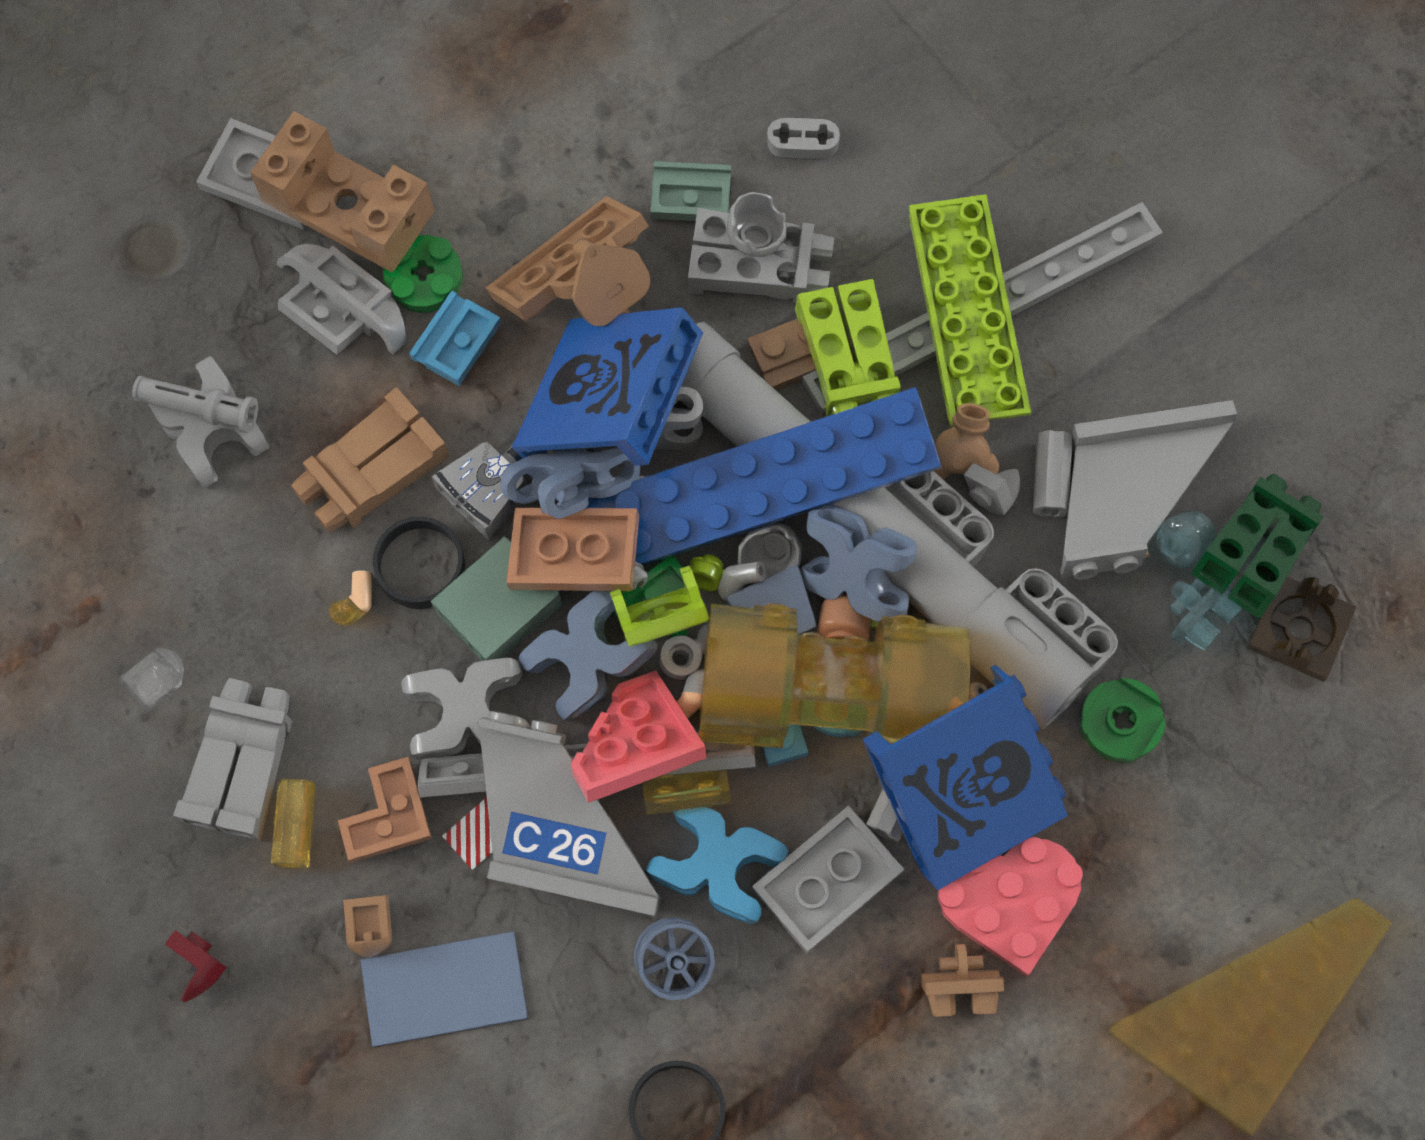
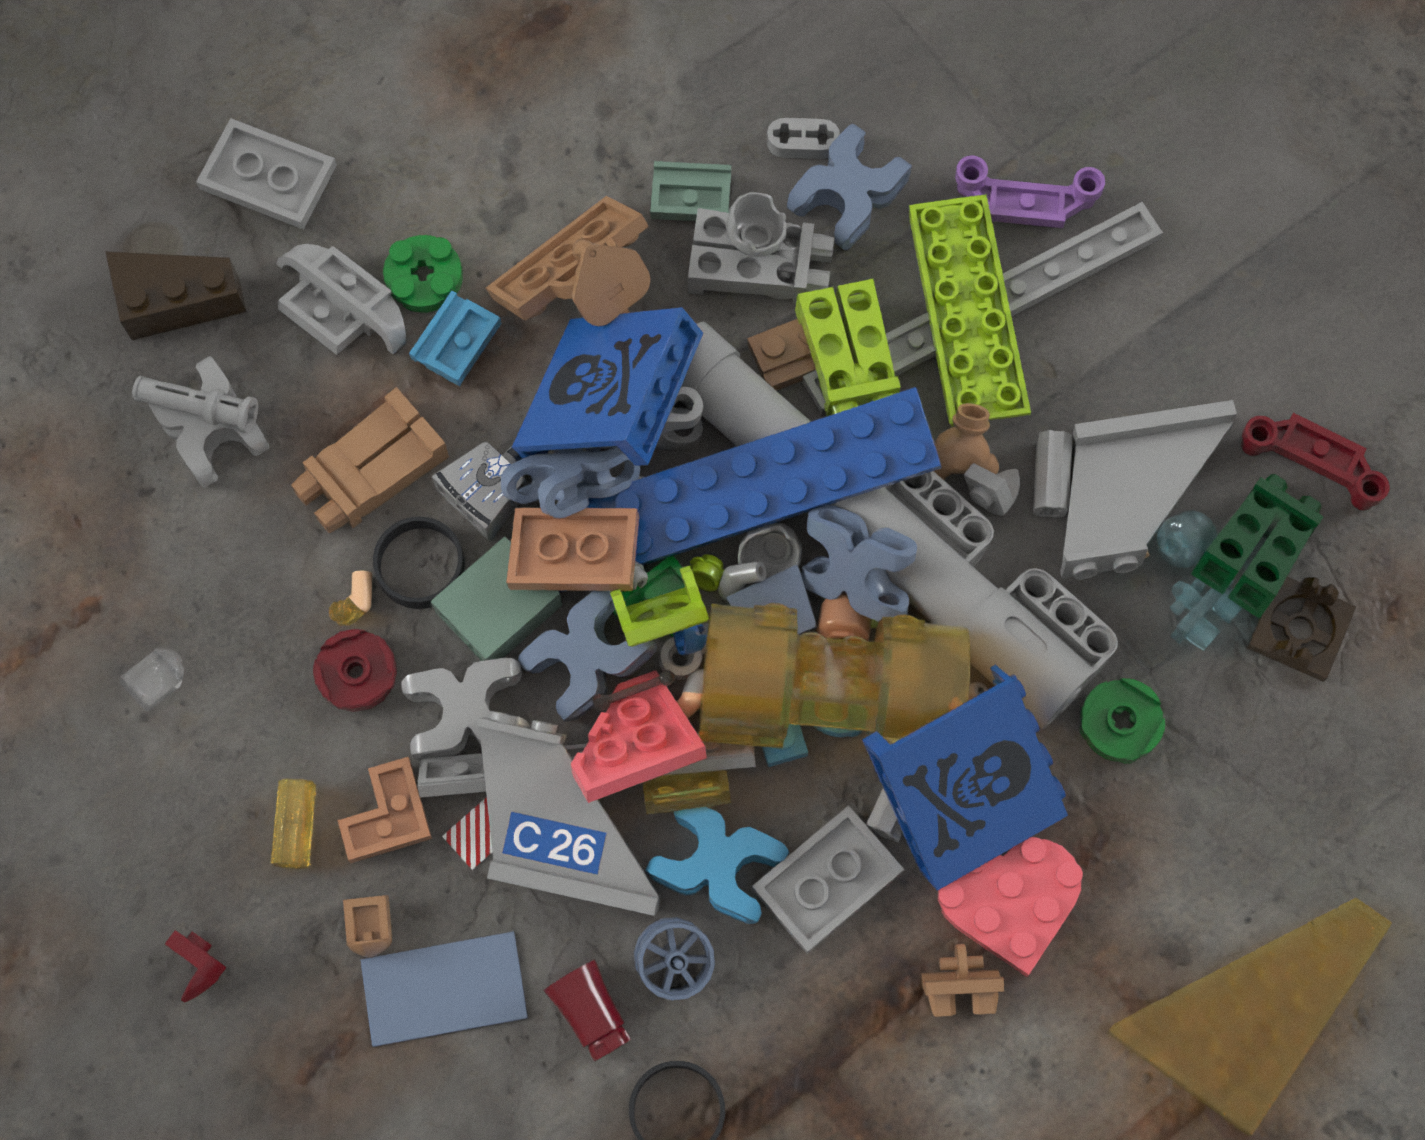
(172, 291): none -> dark brown wedge
(237, 762): light grey hips -> none
(308, 178): medium nougat plate -> none
(347, 651): none -> dark red plate
(589, 1010): none -> dark red plant
(602, 701): none -> clear smoke hinge
(690, 640): none -> blue hinge
(849, 186): none -> sand blue piece
(1026, 201): none -> medium lavender plate
(1320, 452): none -> dark red plate

